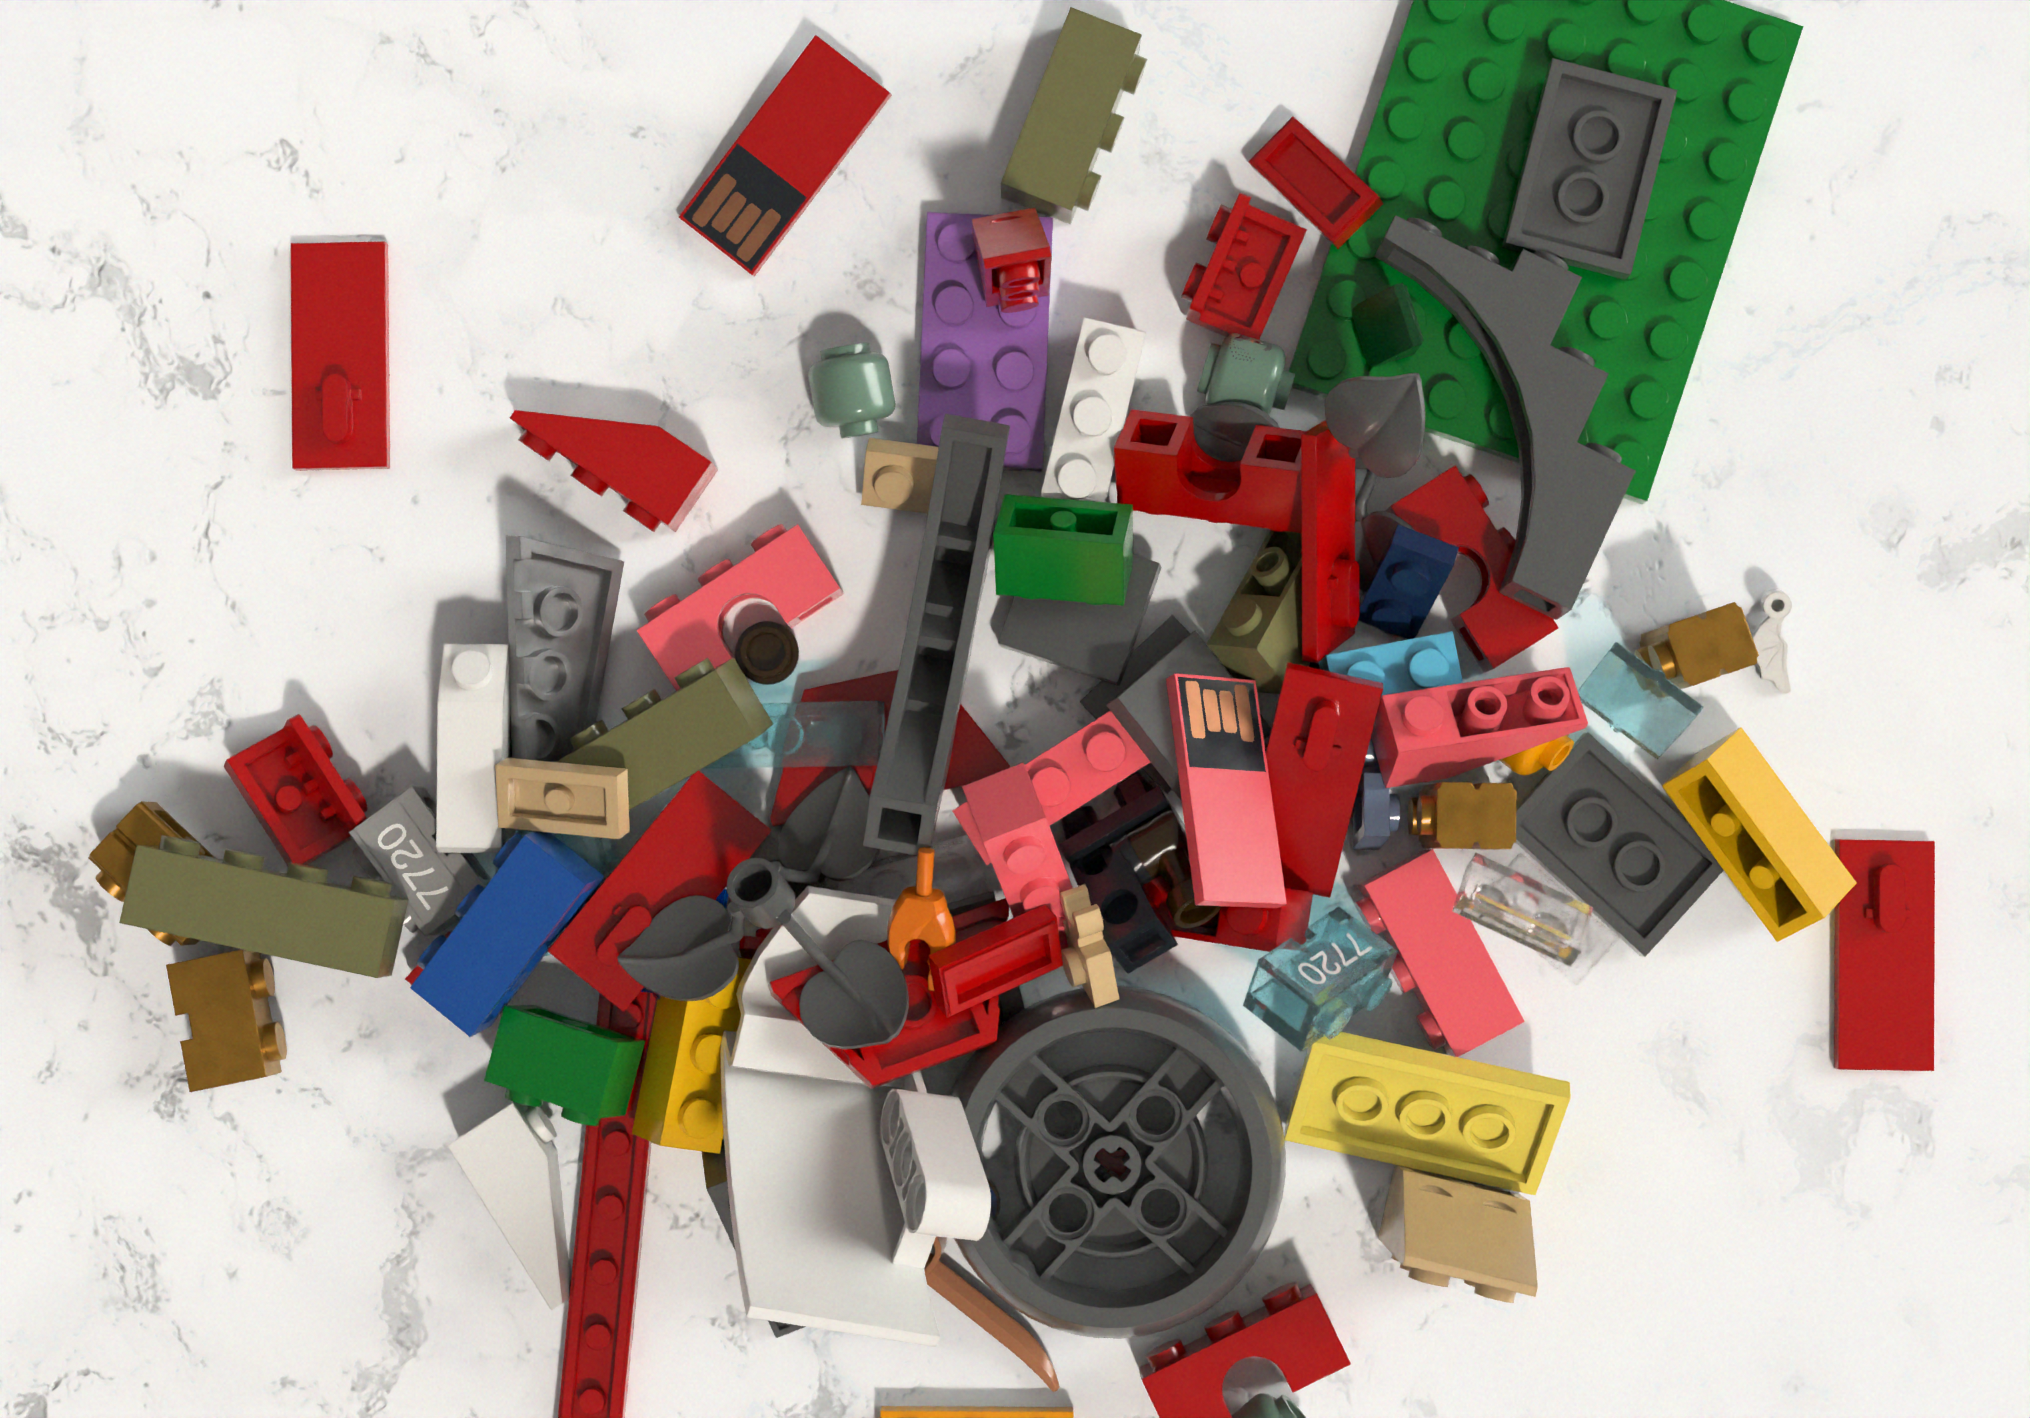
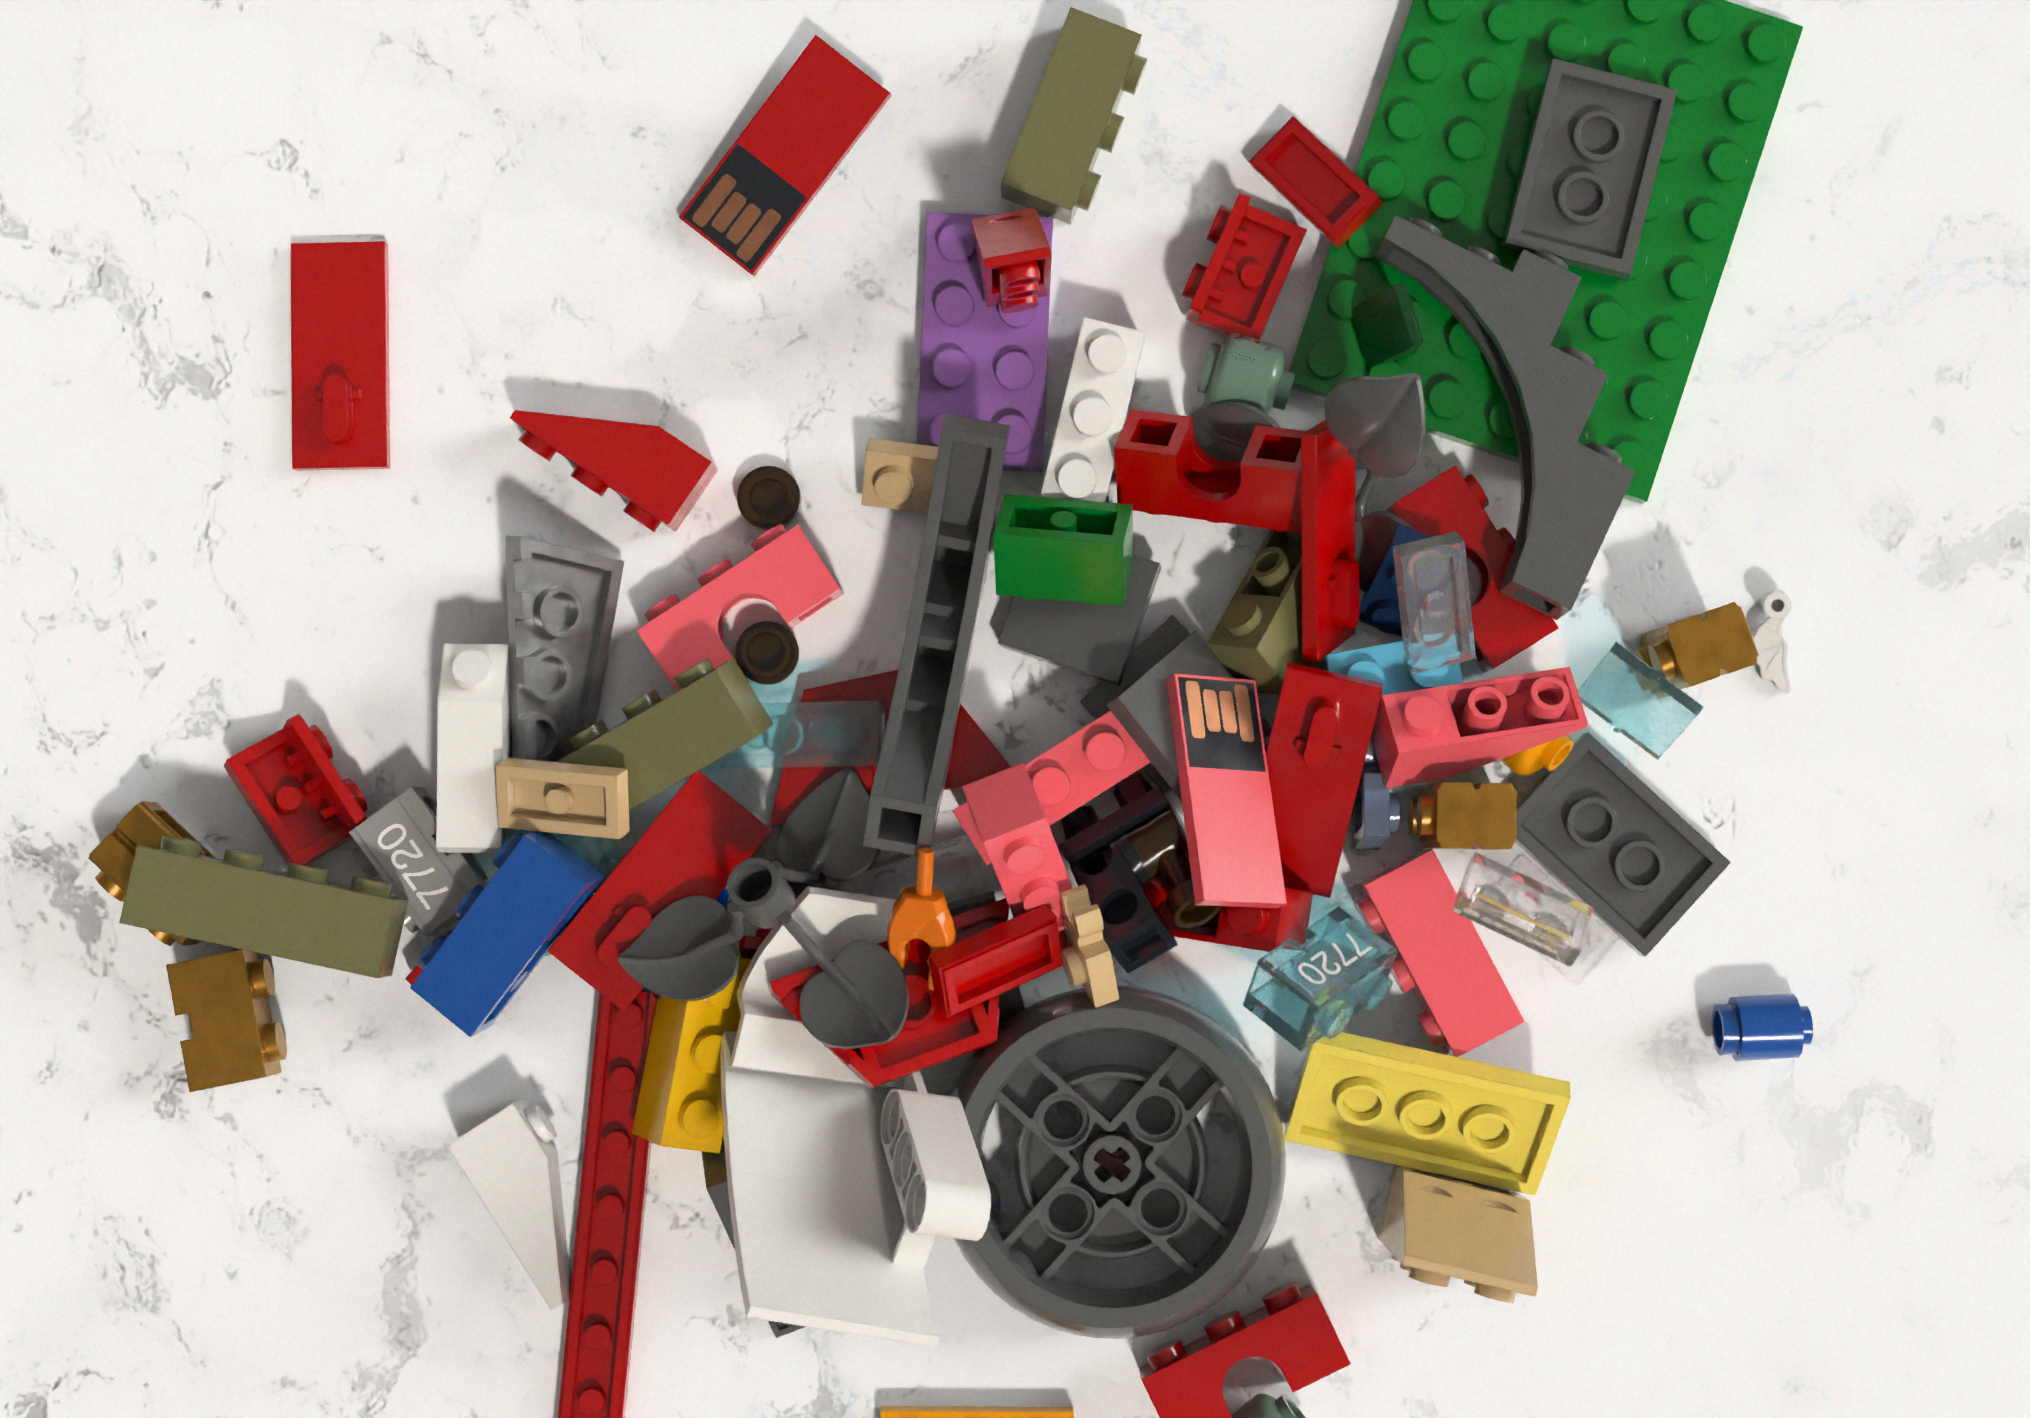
(564, 1063): green brick -> none
(769, 498): none -> dark brown tile
(851, 389): sand green head -> none
(988, 1315): nougat sword -> none
(1434, 602): none -> clear plate
(1759, 835): yellow brick -> none
(1761, 1027): none -> blue brick
(1885, 957): red piece -> none

